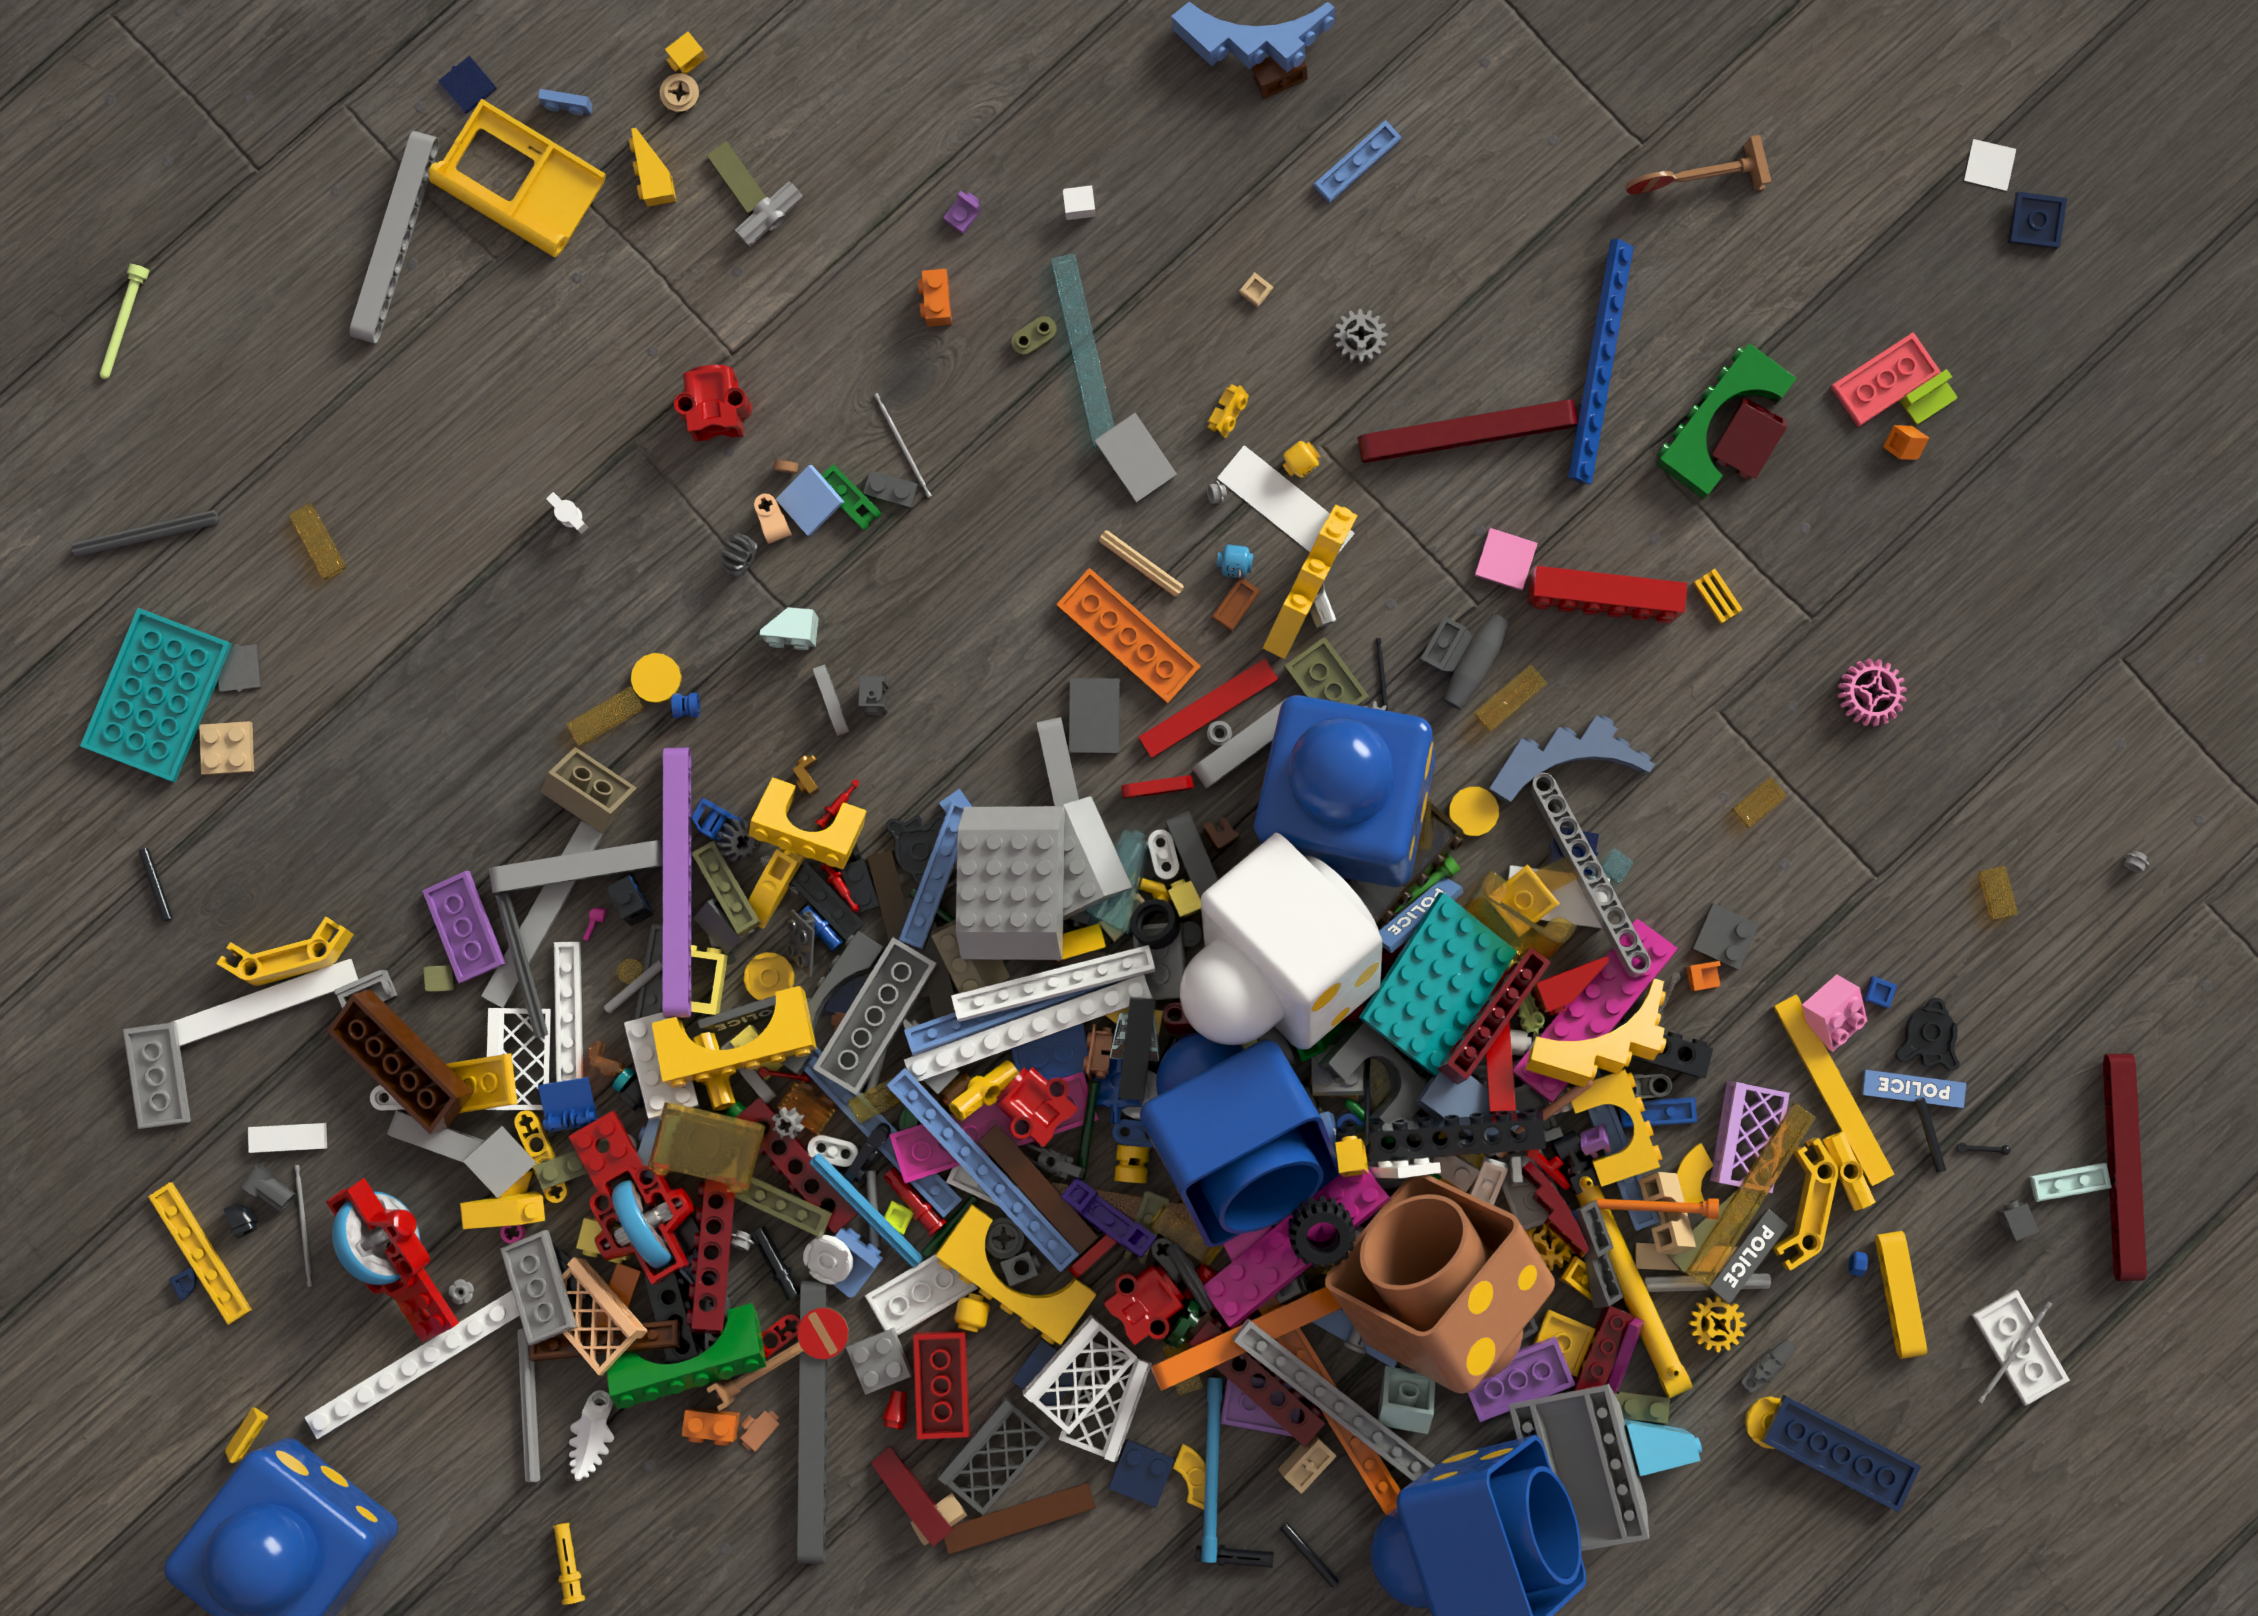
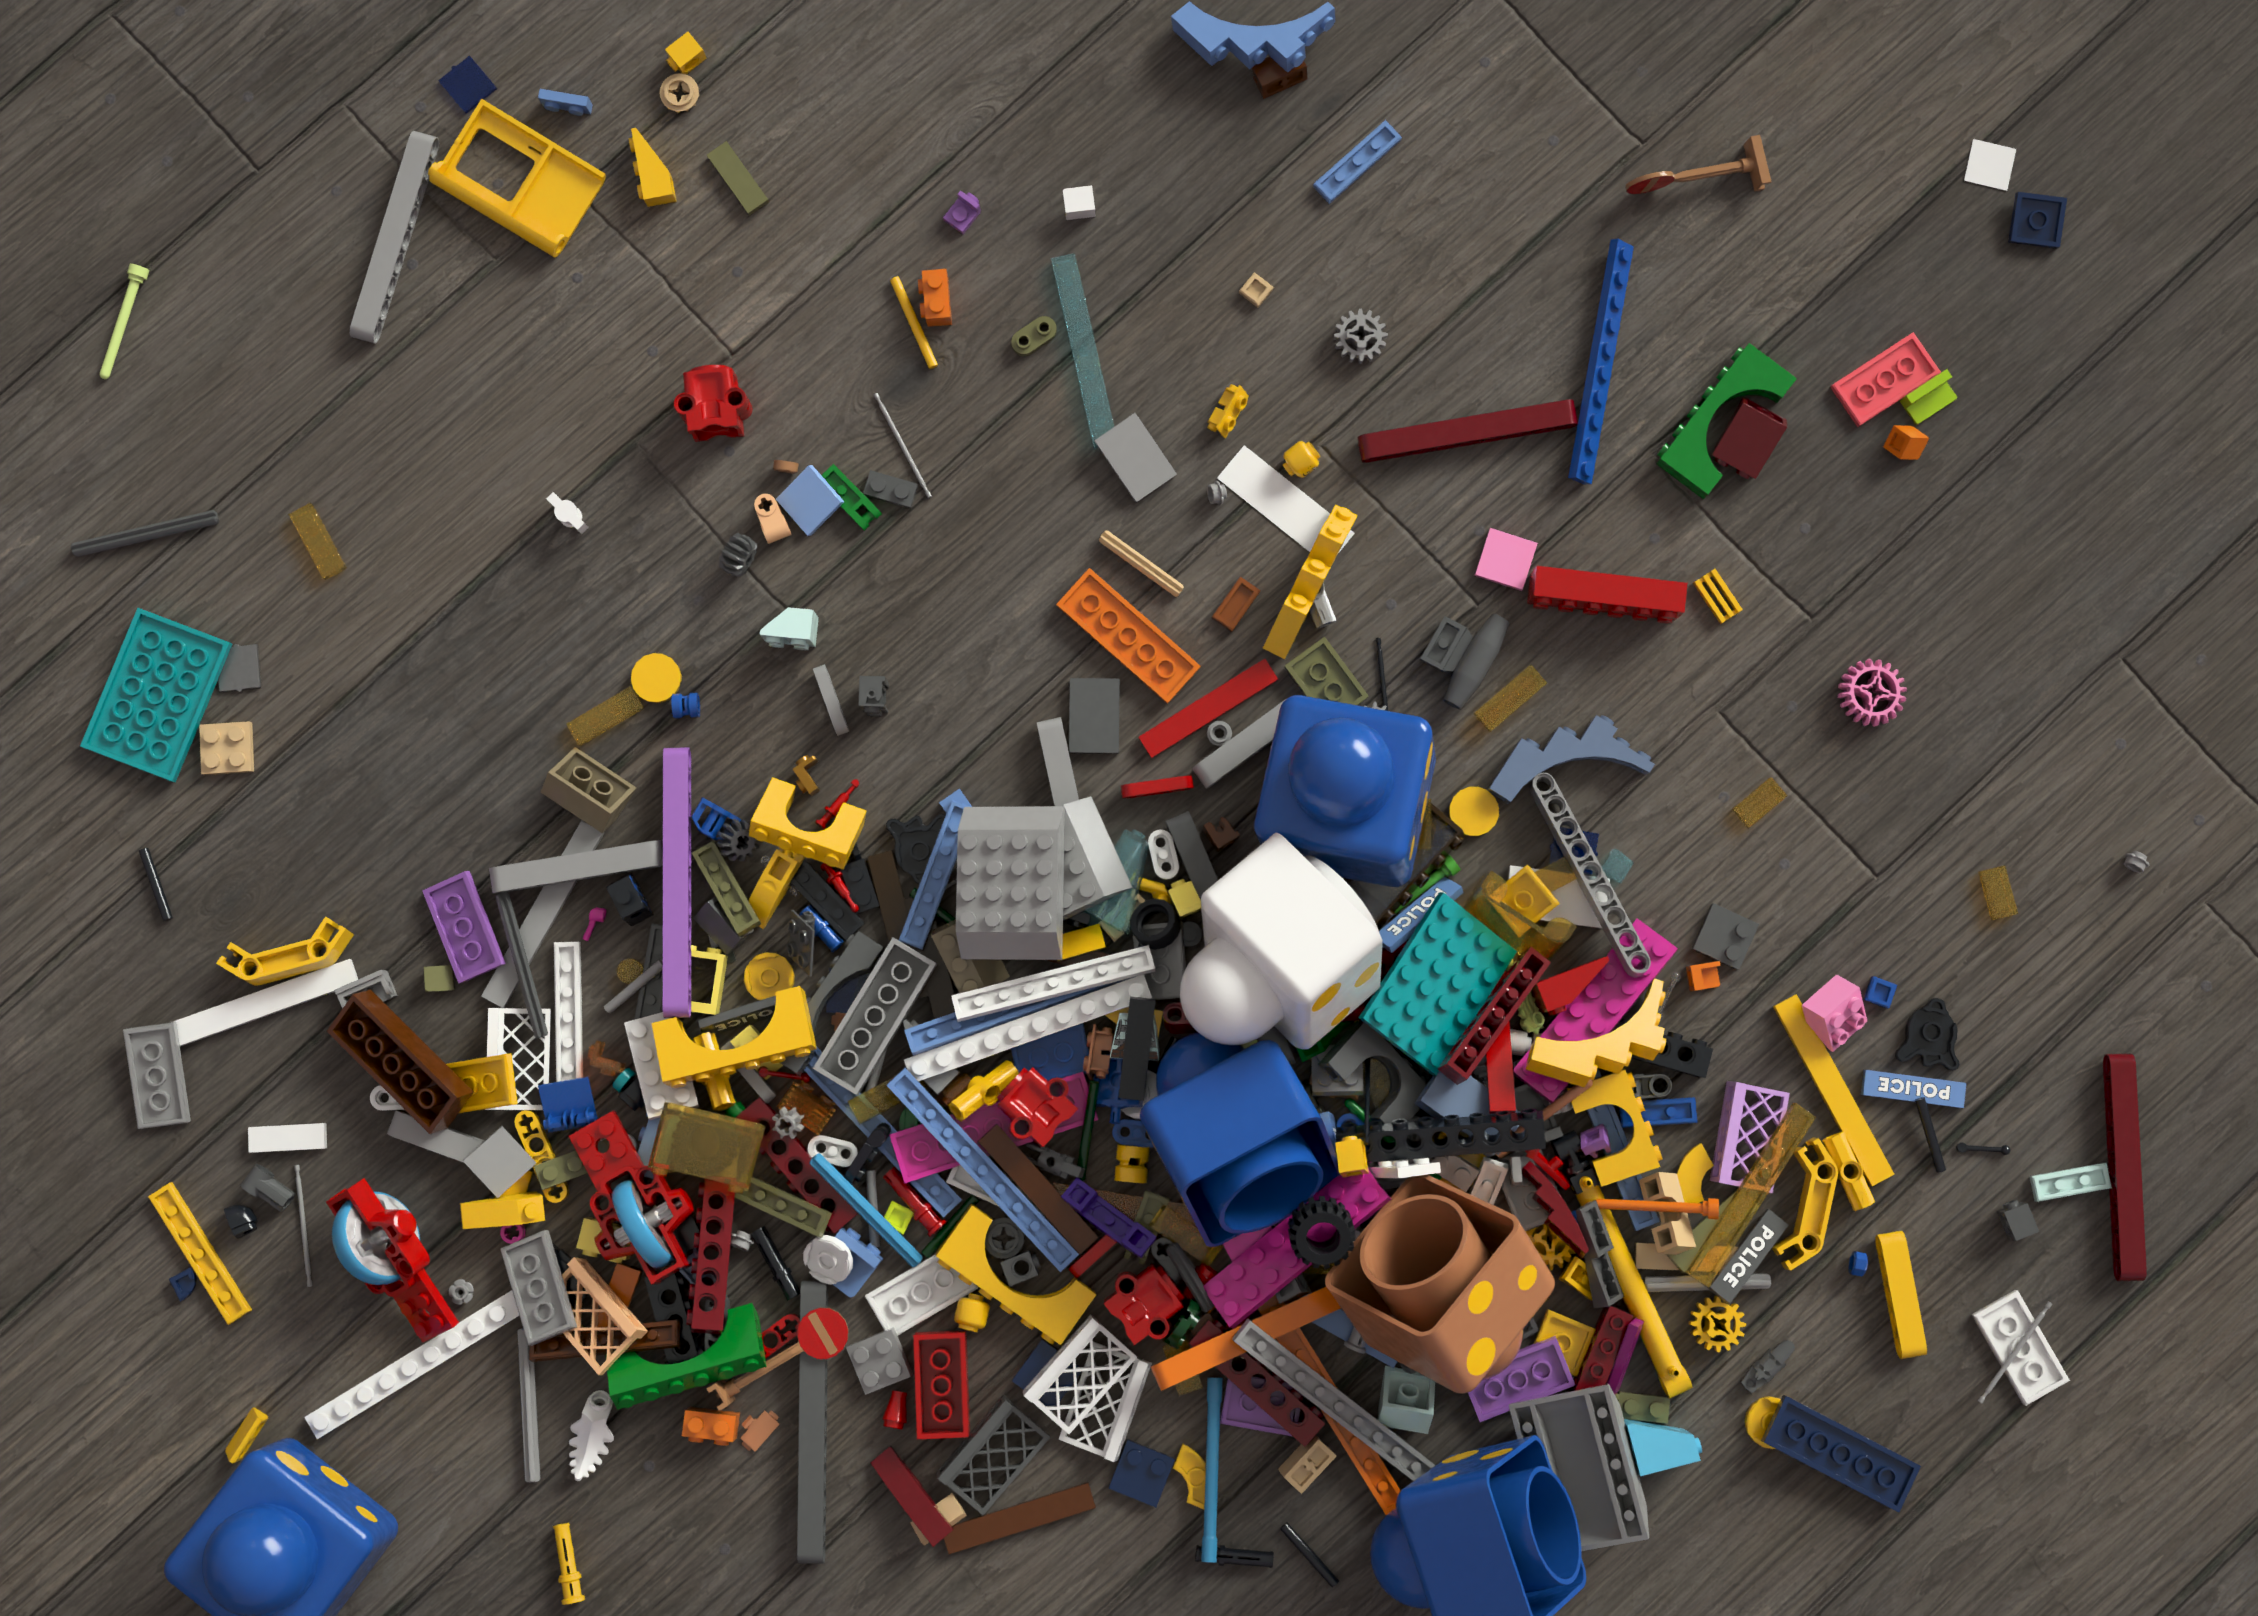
(769, 214): light grey piece -> none
(913, 322): none -> yellow bar
(1235, 561): dark azure head -> none

